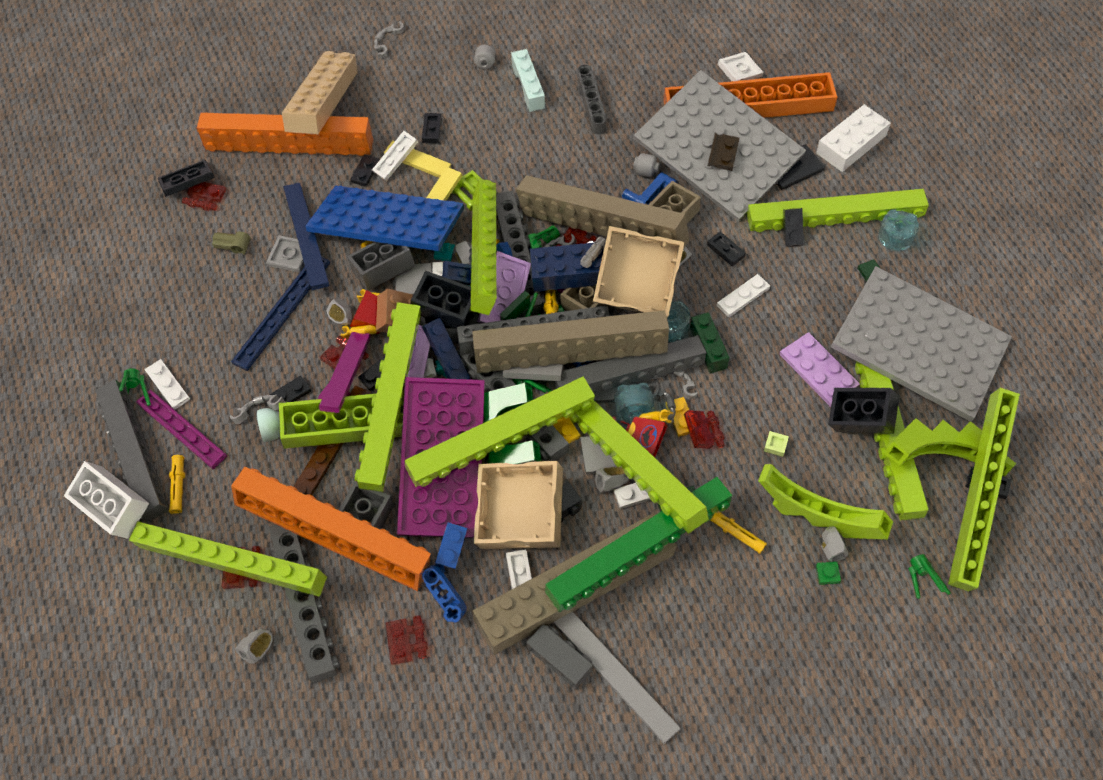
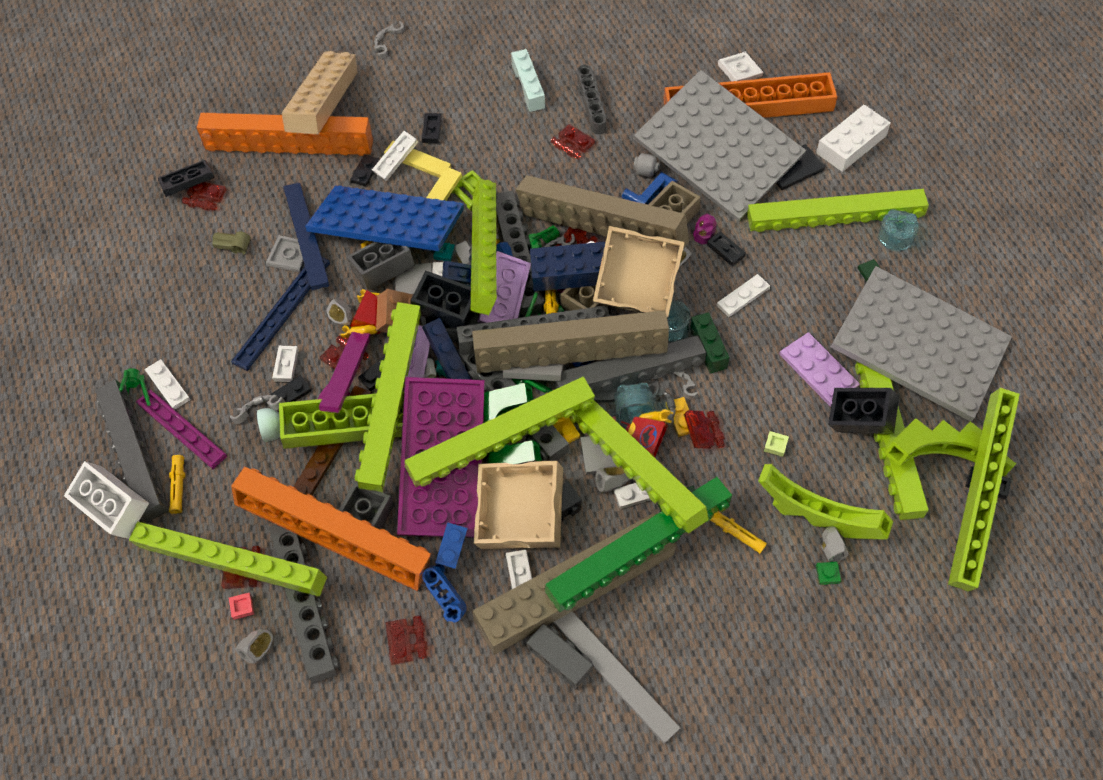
(241, 606): none -> coral plate
(285, 363): none -> white plate
(484, 57): light grey head -> none
(517, 307): dark green tile -> none
(574, 137): none -> clear red plate
(593, 252): light grey axle -> none
(705, 228): none -> magenta rock
(723, 151): dark brown plate -> none
(793, 226): black plate -> none
(923, 567): green plant -> none

